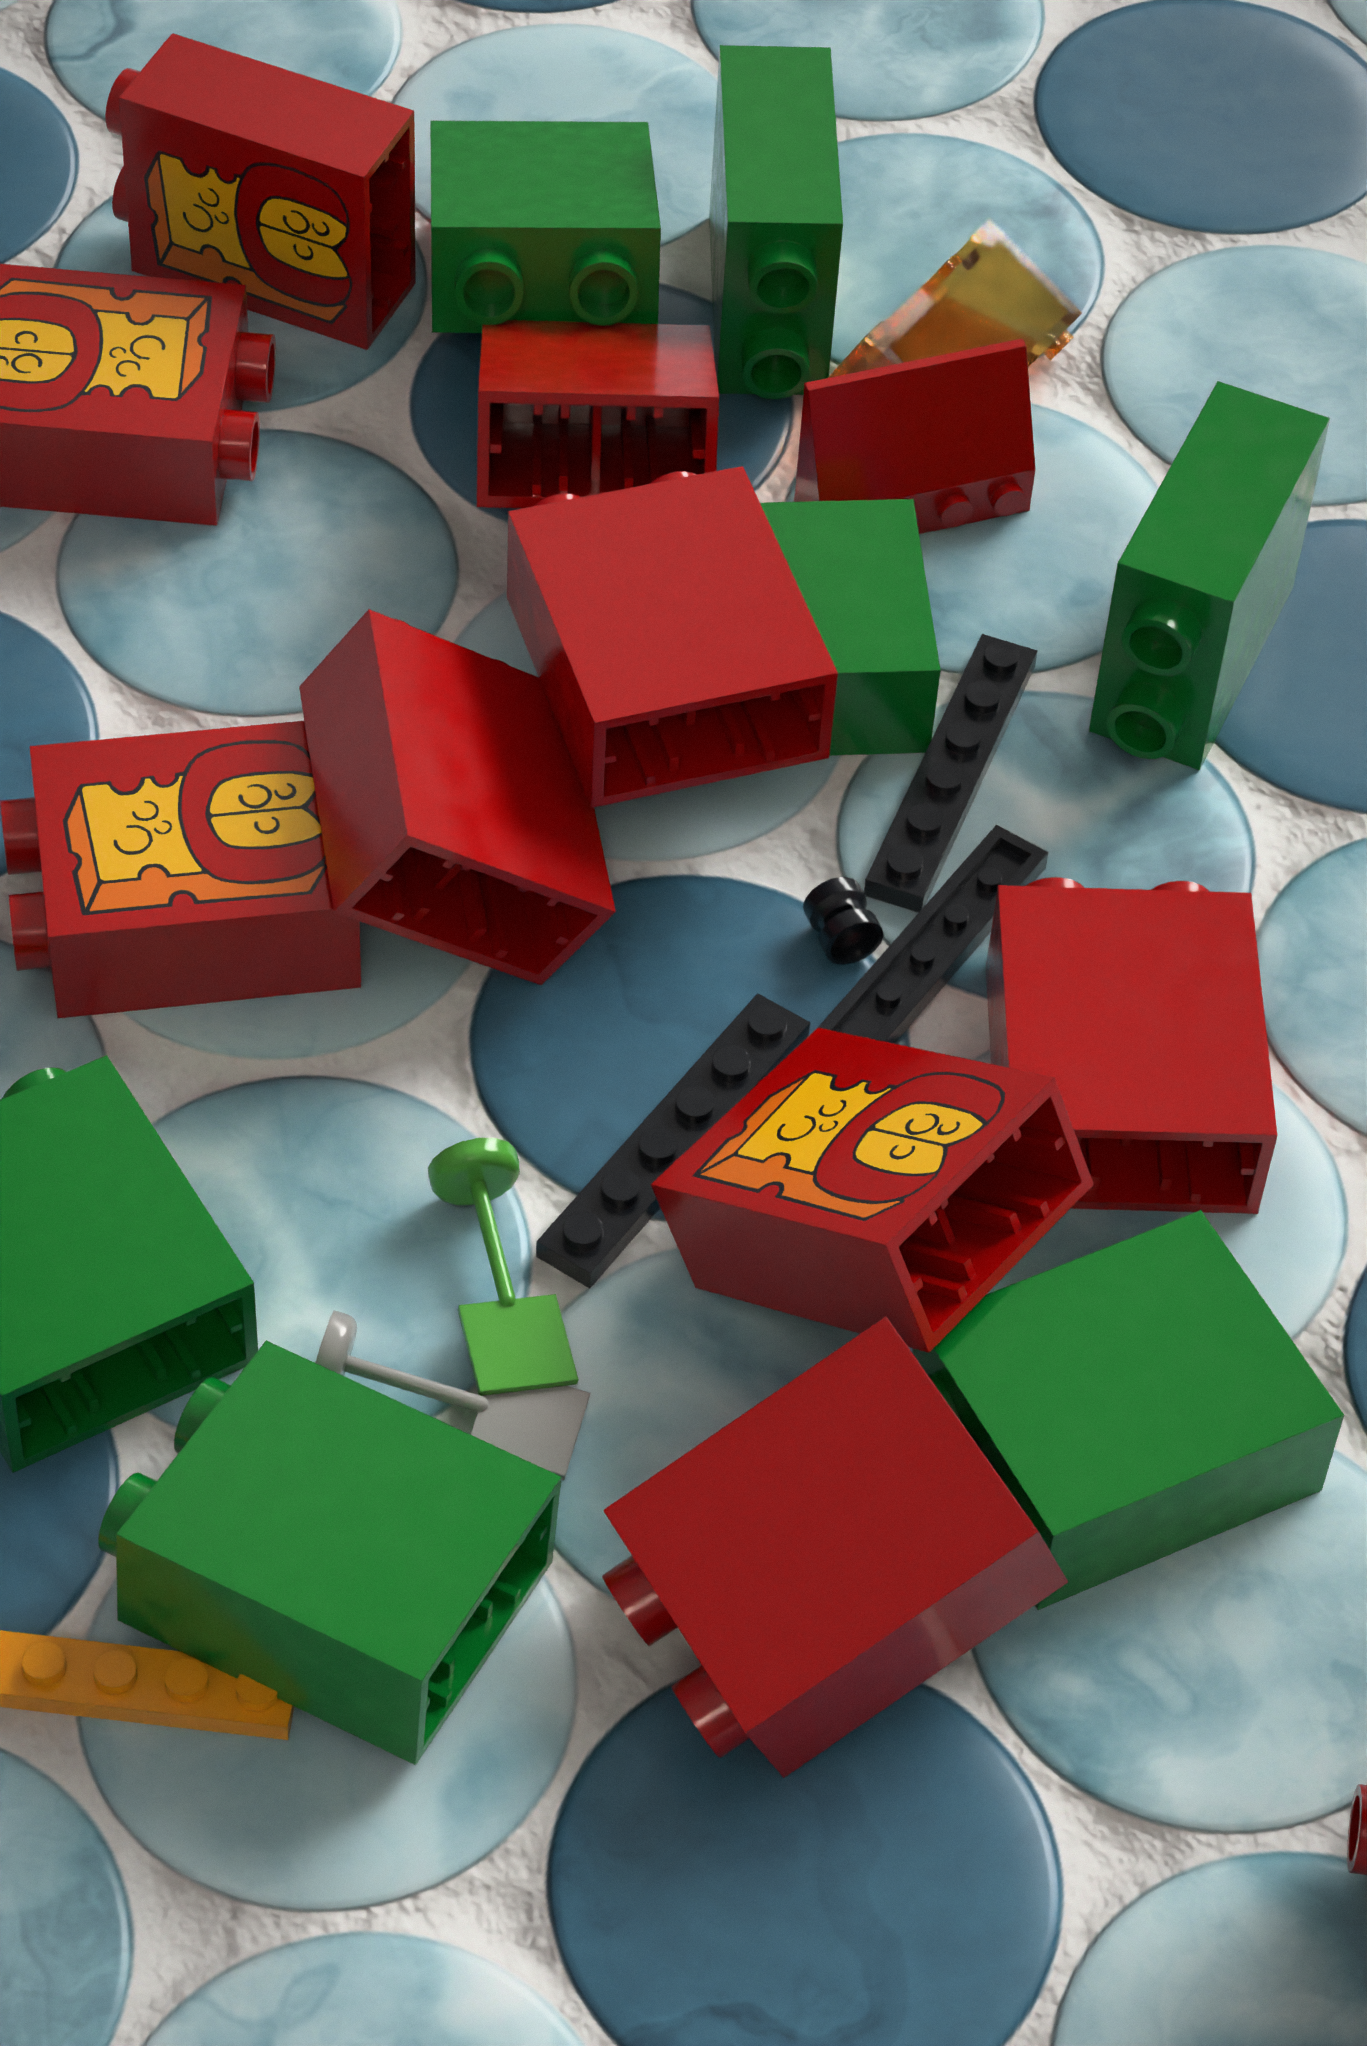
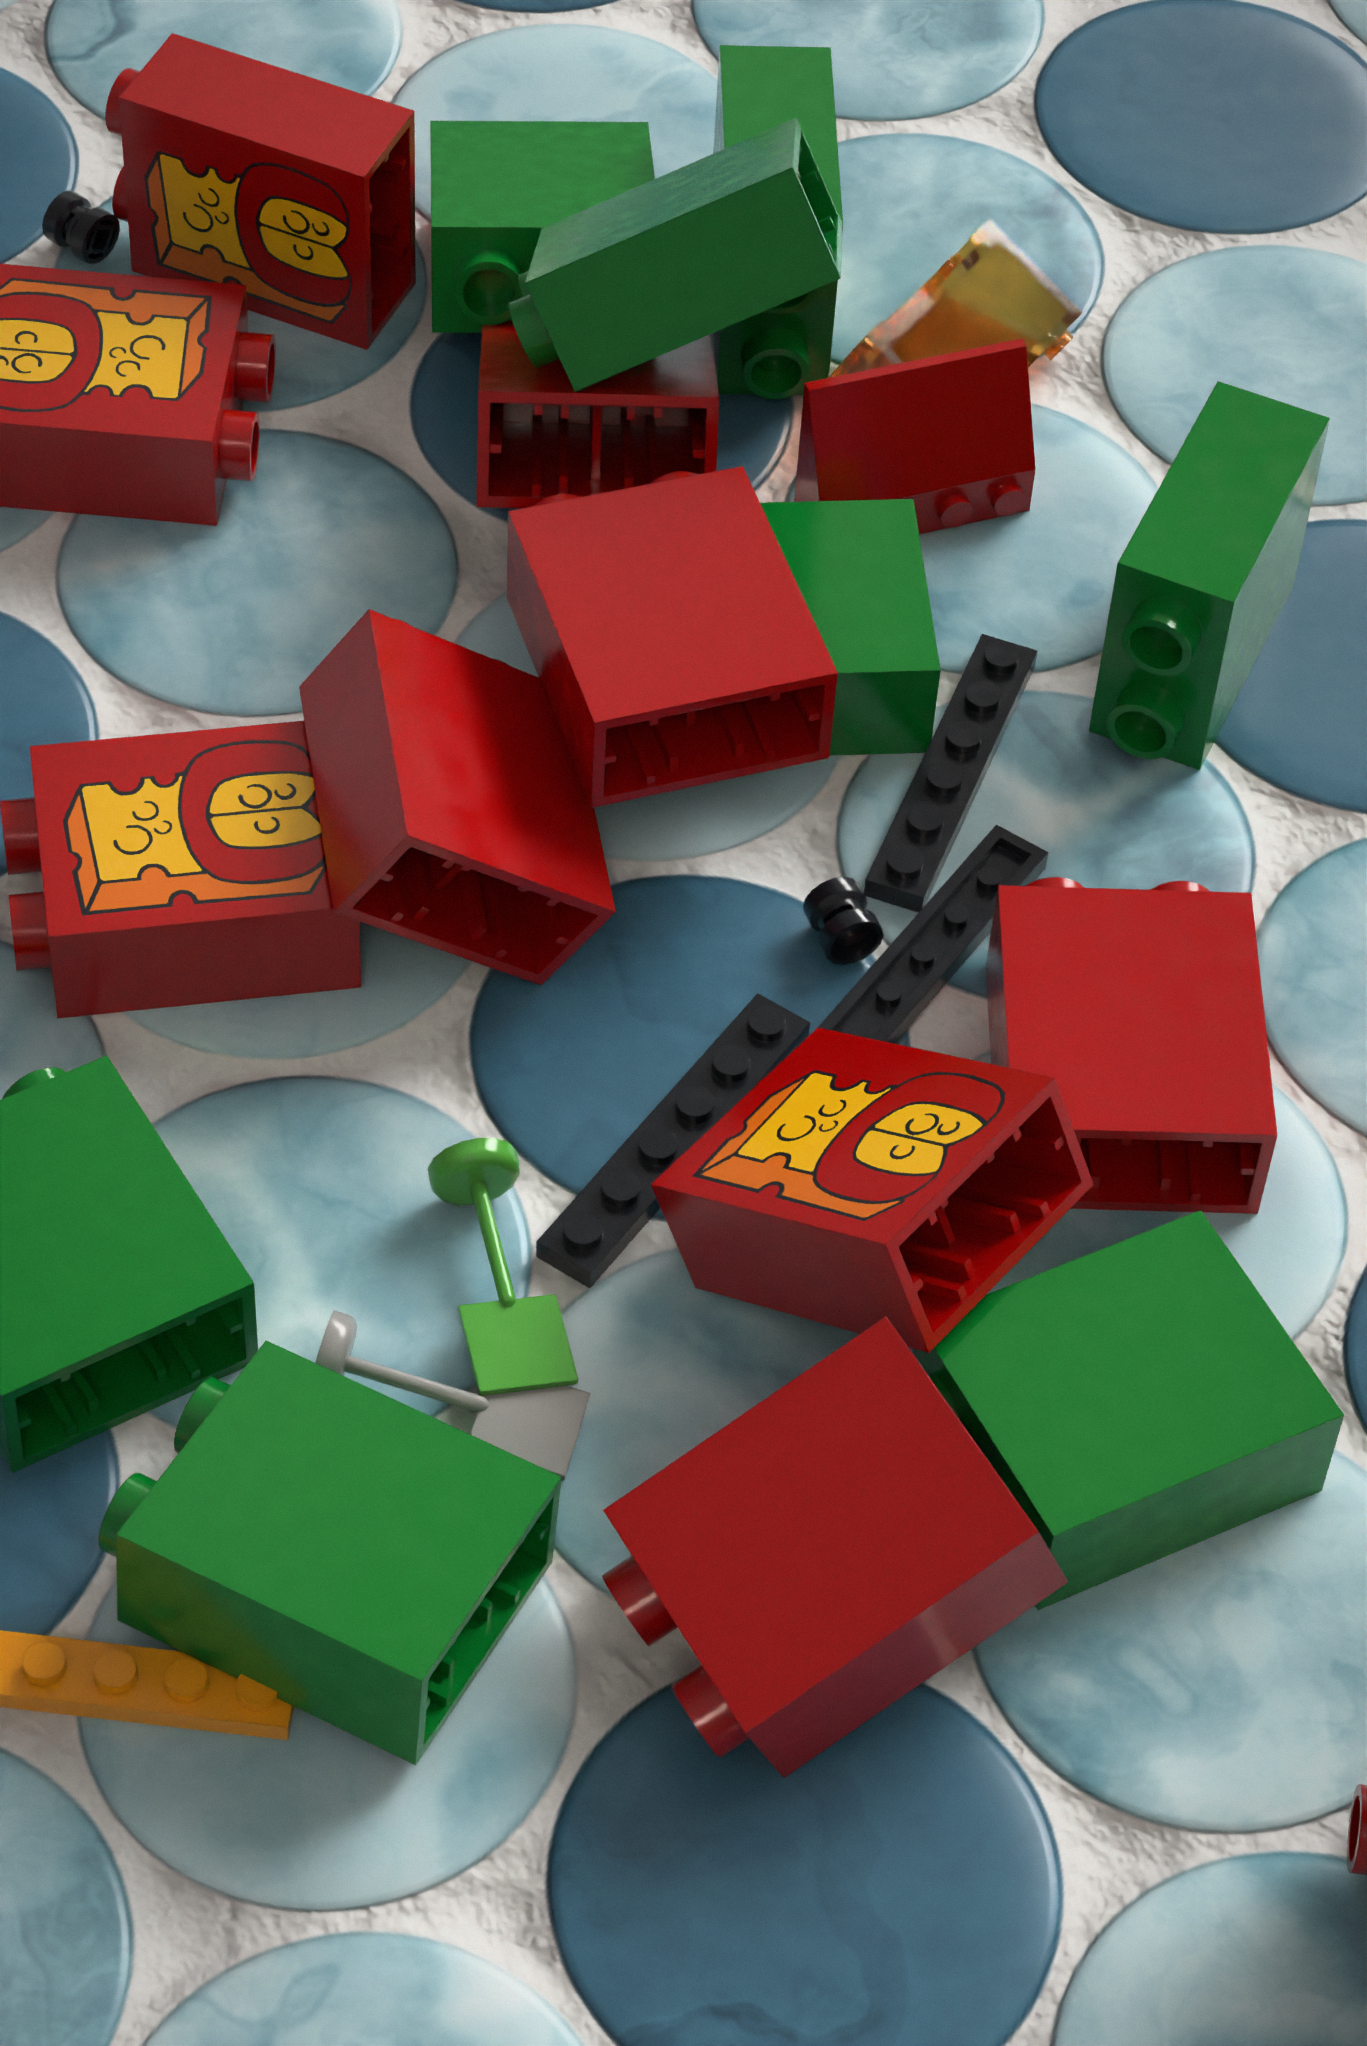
(85, 229): none -> black wheel
(679, 258): none -> green brick

